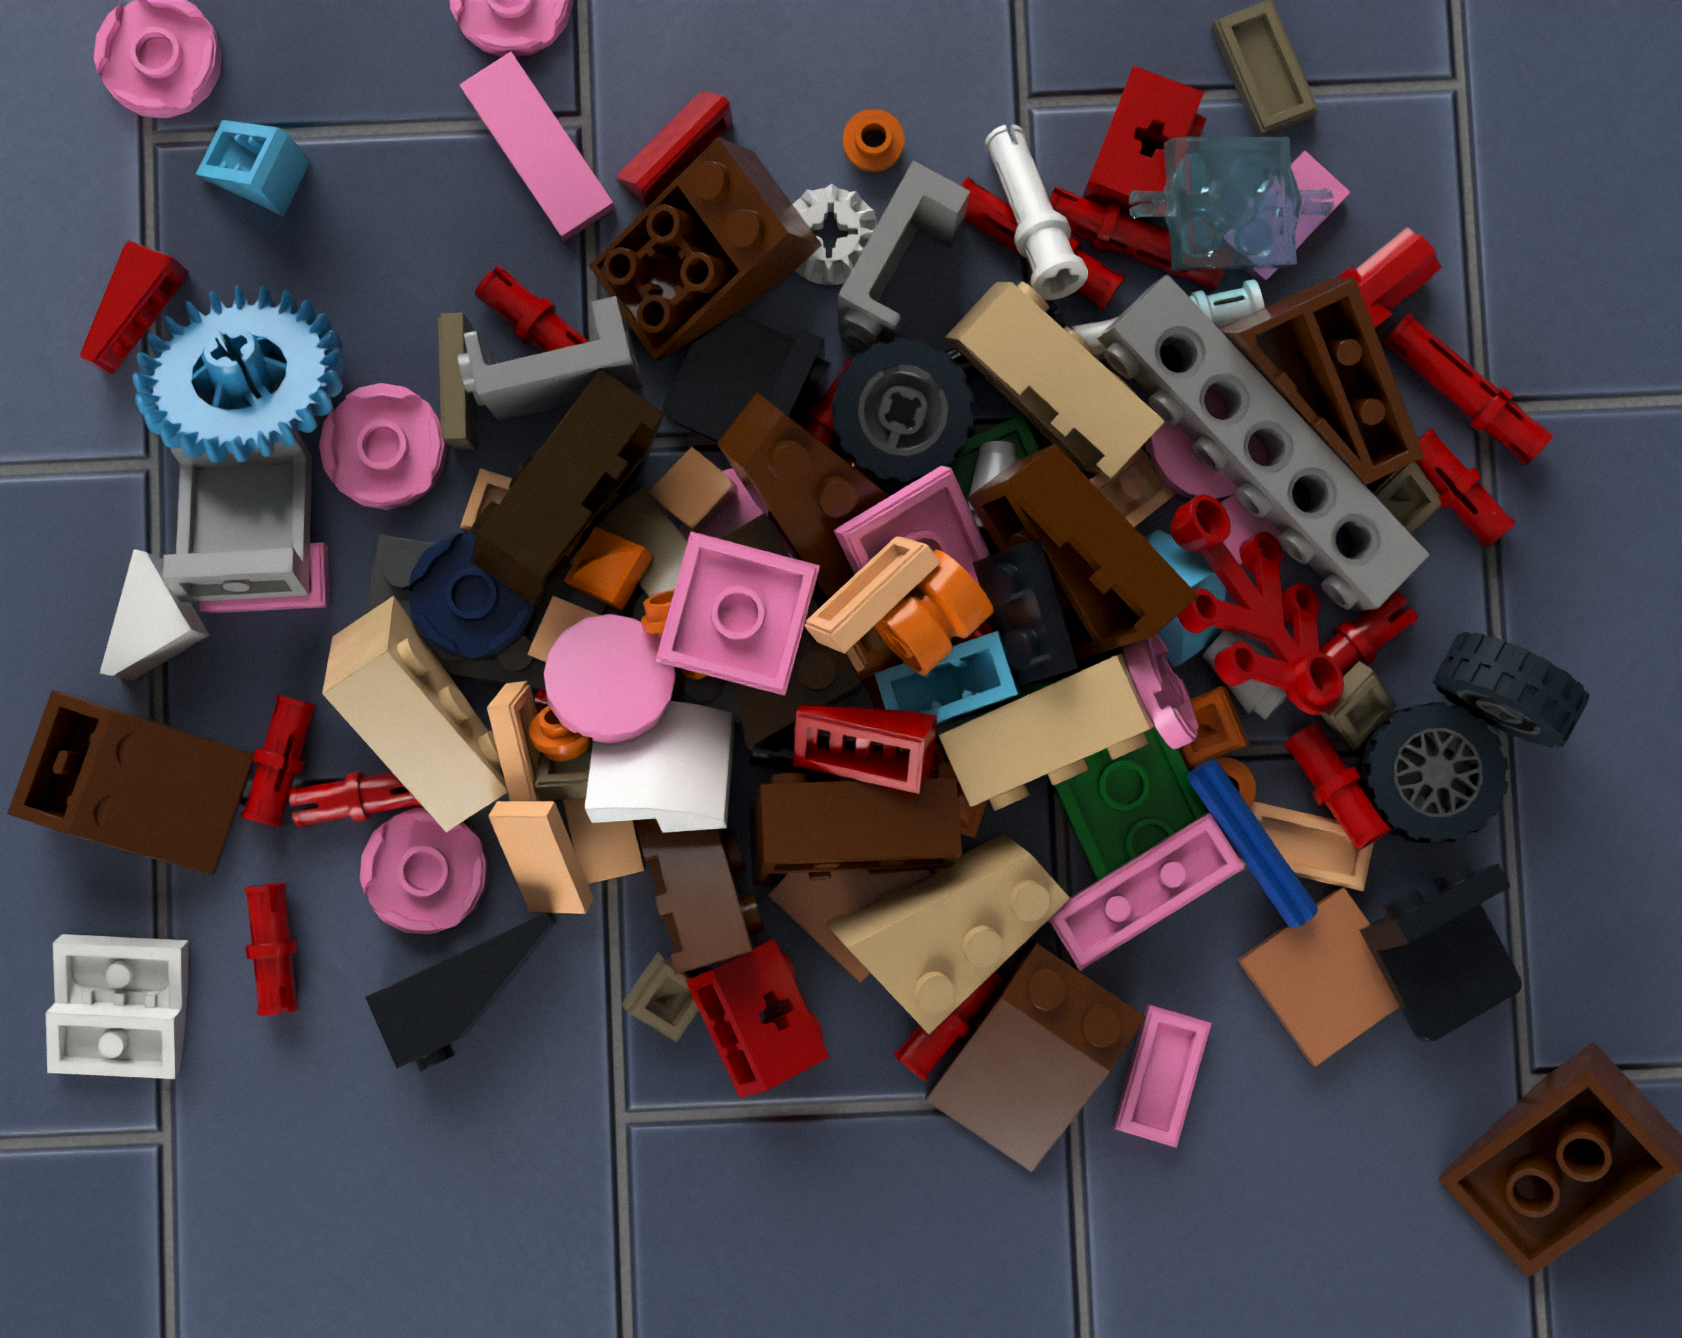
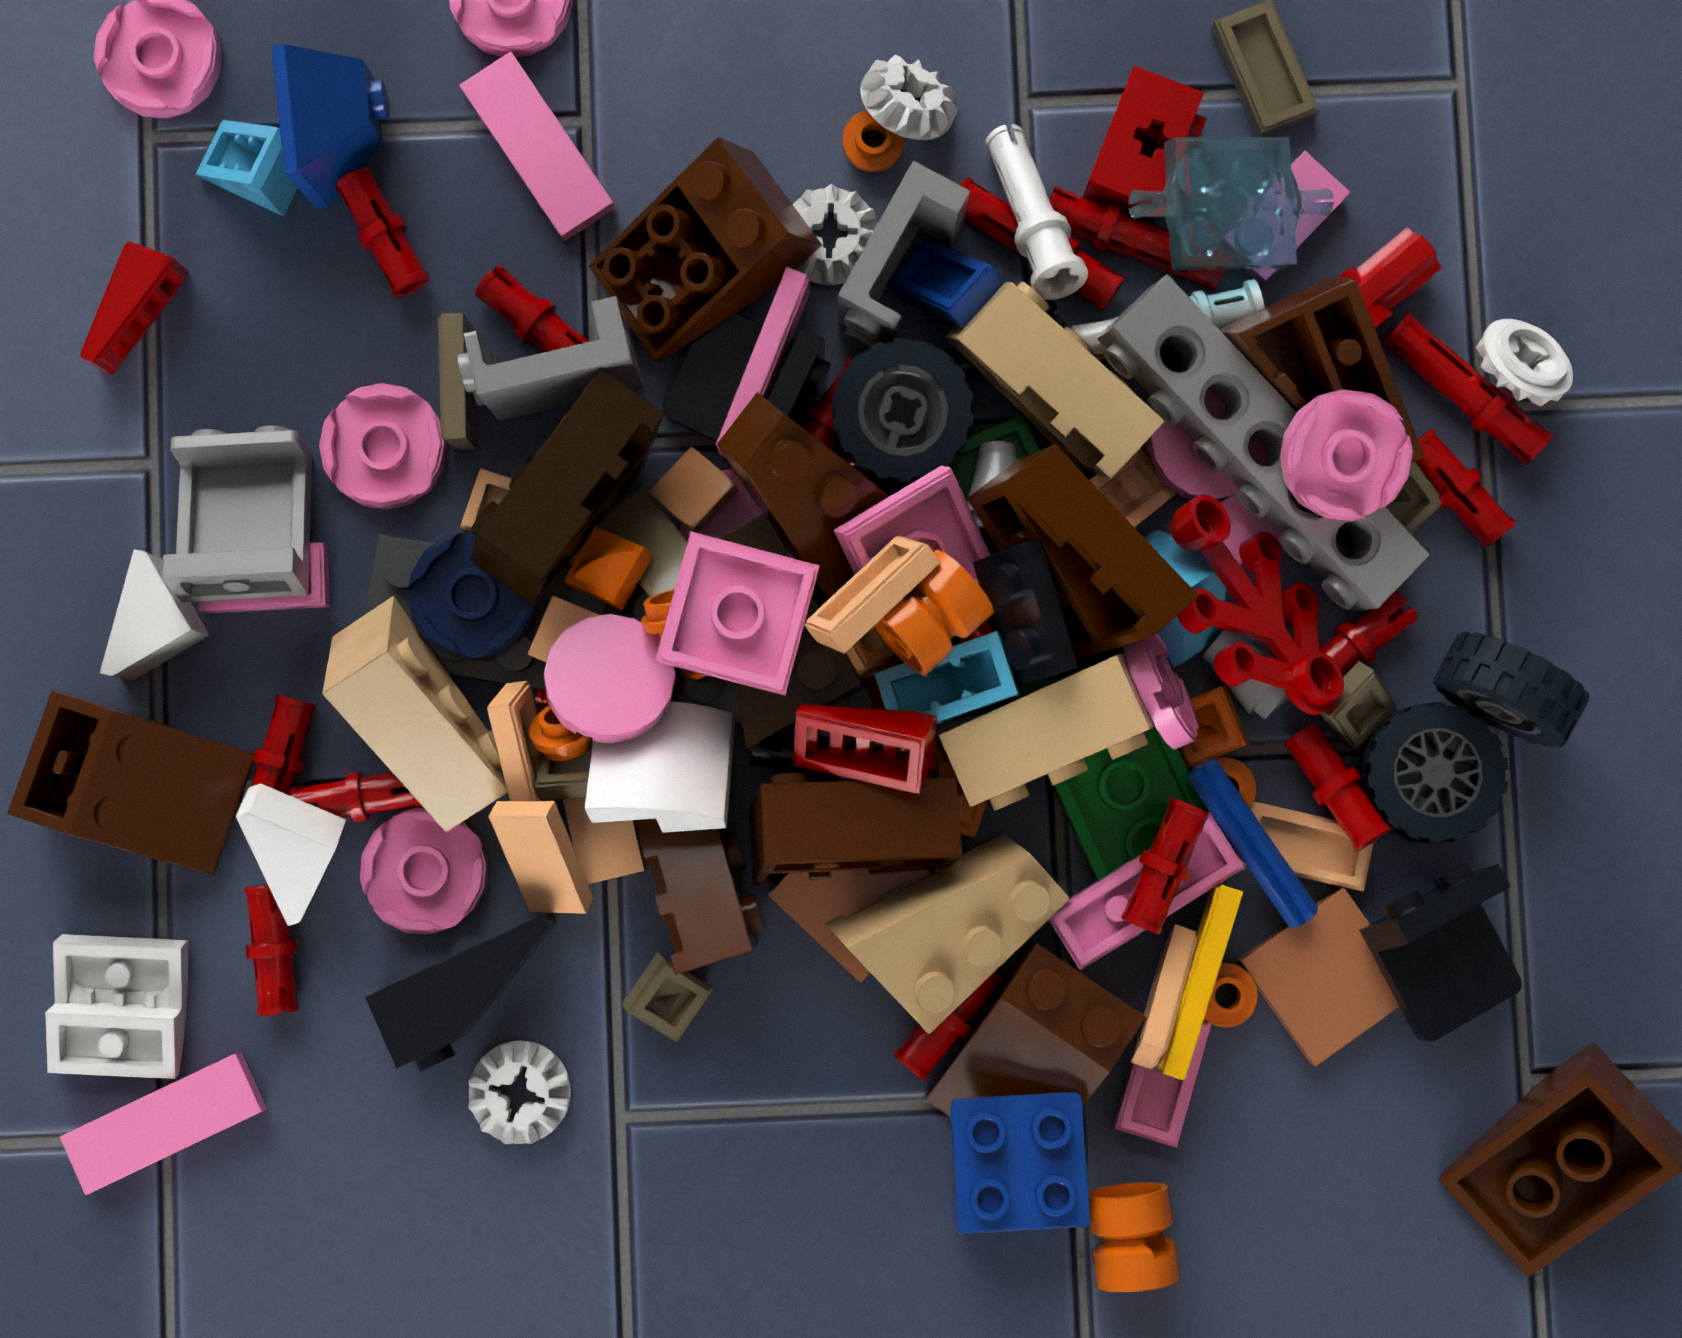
(163, 1122): none -> bright pink tile
(218, 355): dark azure gear -> none
(290, 845): none -> white slope
(326, 117): none -> blue slope
(382, 232): none -> red pin
(544, 1076): none -> white gear
(676, 146): red slope -> none
(754, 1050): red brick -> none
(771, 344): none -> bright pink tile
(899, 110): none -> white gear
(945, 282): none -> blue tile
(1019, 1162): none -> blue bracket
(1132, 1236): none -> orange wheel
(1164, 997): none -> light nougat tile
(1165, 865): none -> red pin
(1204, 968): none -> yellow tile
(1244, 1003): none -> orange plate
(1346, 454): none -> bright pink tile
(1514, 349): none -> white gear

